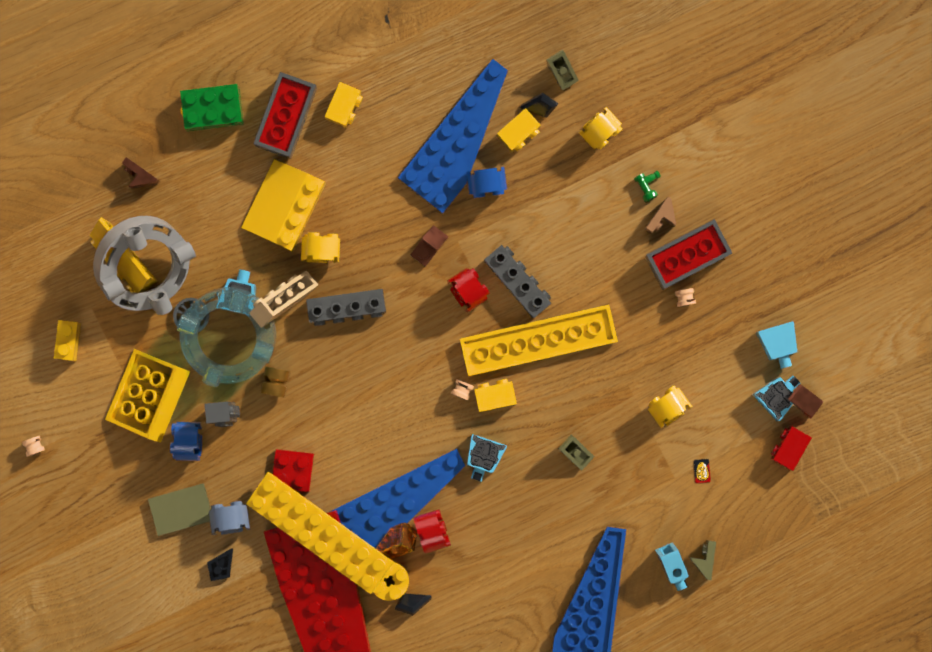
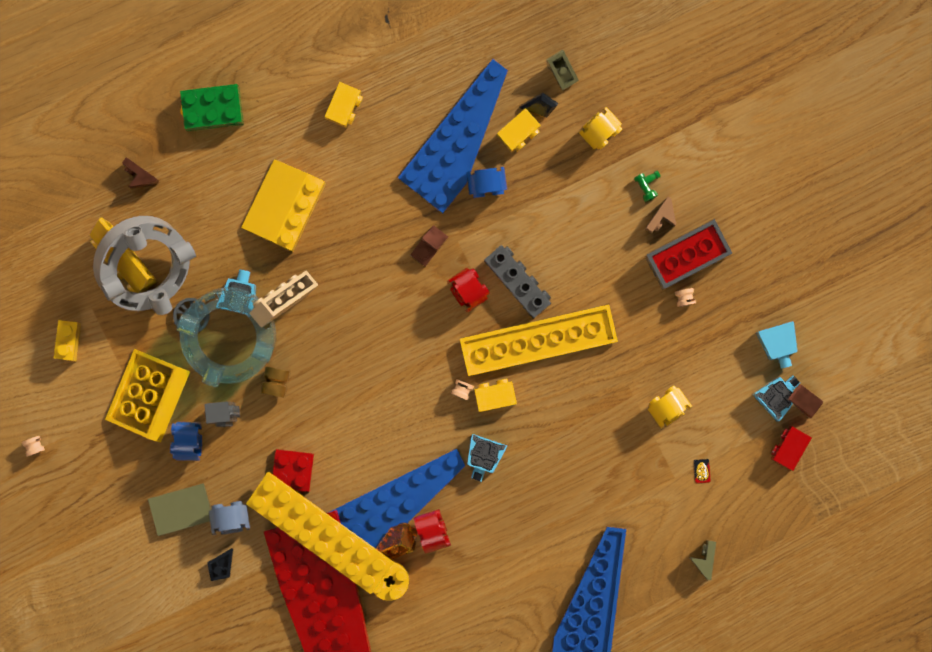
(285, 115): red brick -> none
(320, 248): yellow brick -> none
(346, 306): dark grey brick -> none
(412, 603): black piece -> none
(576, 452): olive slope -> none
(671, 560): medium azure torso -> none

